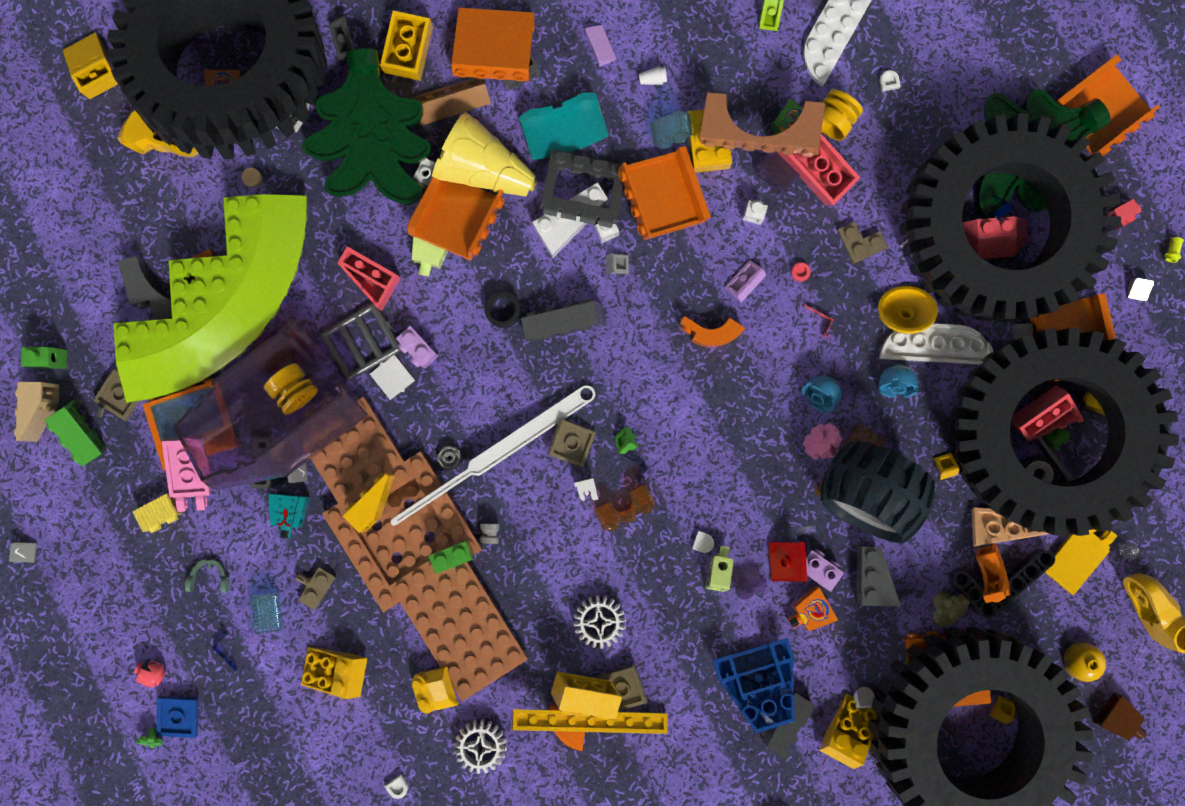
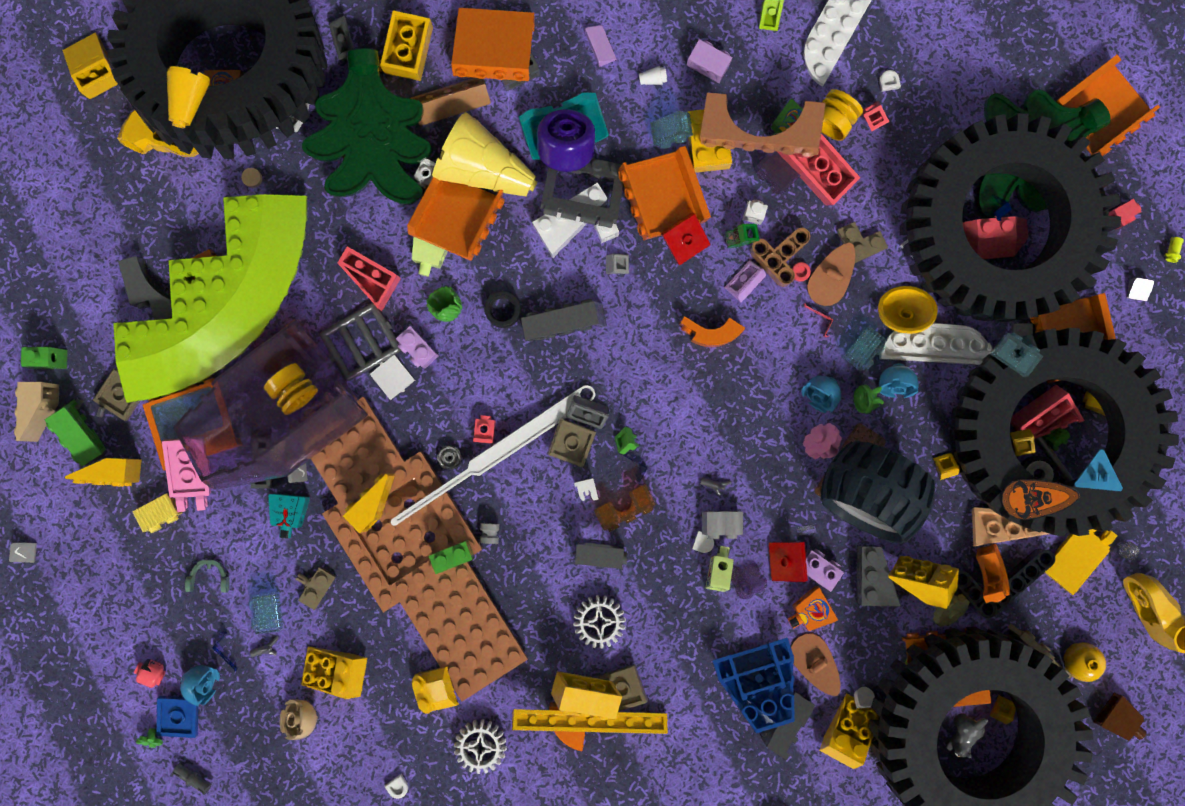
(109, 472): none -> yellow slope
(184, 94): none -> yellow cone
(192, 778): none -> dark grey pin
(198, 684): none -> dark azure cylinder
(266, 649): none -> flat silver bar
(297, 719): none -> tan cylinder
(444, 304): none -> bright green hair
(487, 437): none -> coral brick
(566, 140): none -> dark purple wheel
(588, 412): none -> dark grey slope
(600, 555): none -> dark grey window
(685, 238): none -> red plate
(709, 60): none -> lavender brick
(715, 485): none -> flat silver bar
(722, 523): none -> light grey brick
(739, 236): none -> green leg
(779, 257): none -> medium nougat beam
(816, 663): none -> nougat shield
(832, 276): none -> nougat shield
(865, 348): none -> clear light blue brick
(866, 399): none -> bright green piece
(875, 116): none -> coral brick
(926, 580): none -> yellow slope
(966, 735): none -> dark grey animal
(1022, 442): none -> yellow slope
(1028, 639): none -> dark tan plate
(1029, 354): none -> clear light blue brick
(1037, 498): none -> shield
(1099, 474): none -> dark azure piece

